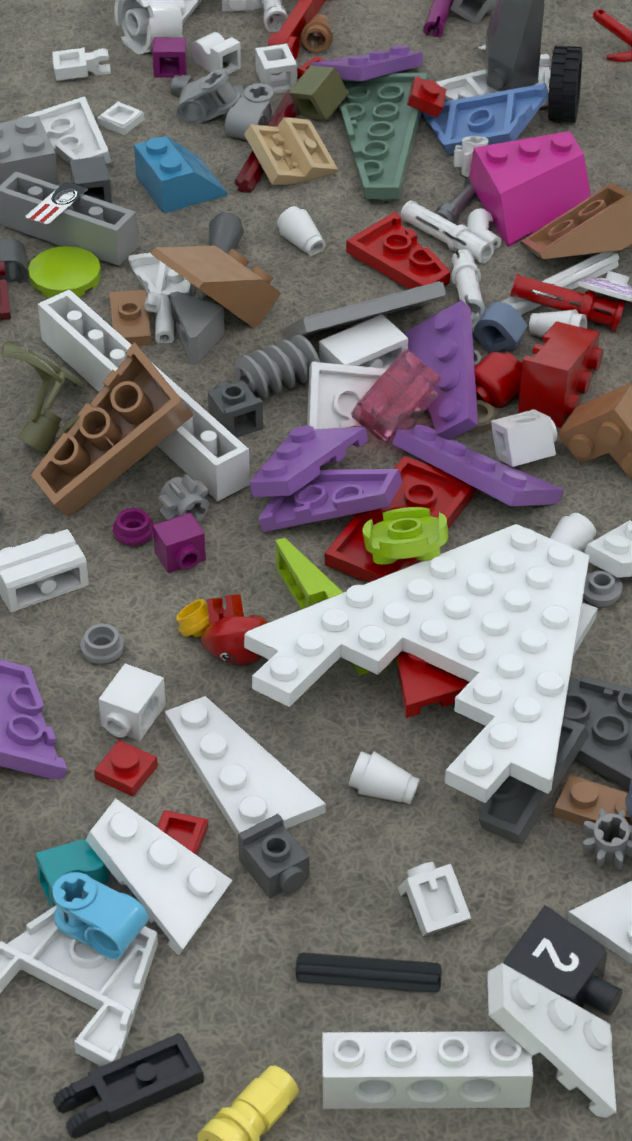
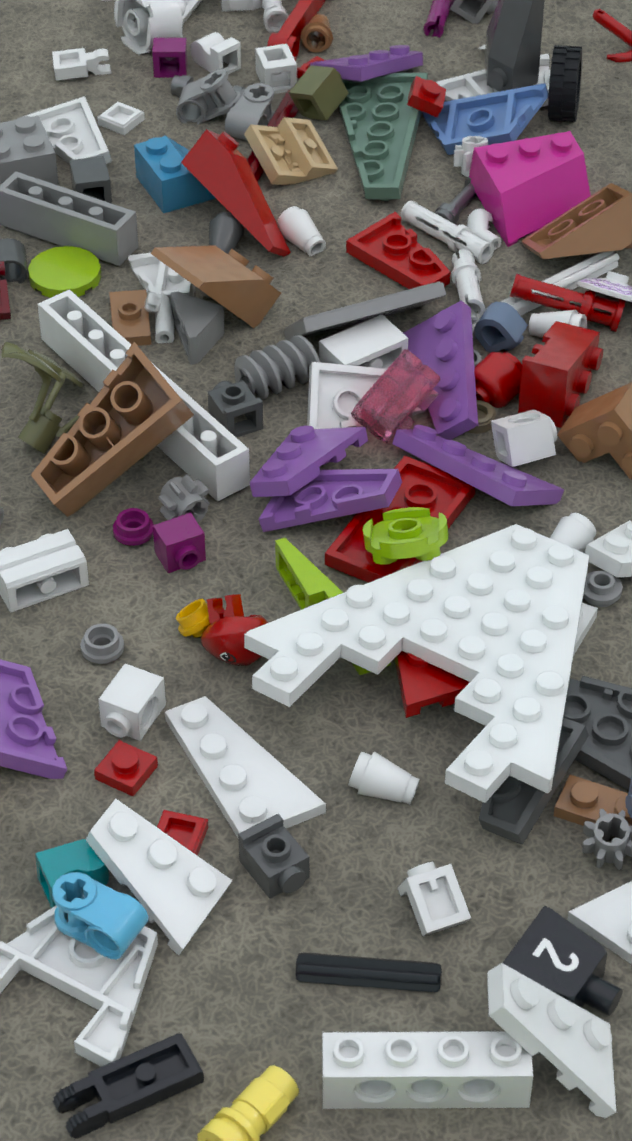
(56, 203): sticker -> none
(231, 181): none -> red wedge

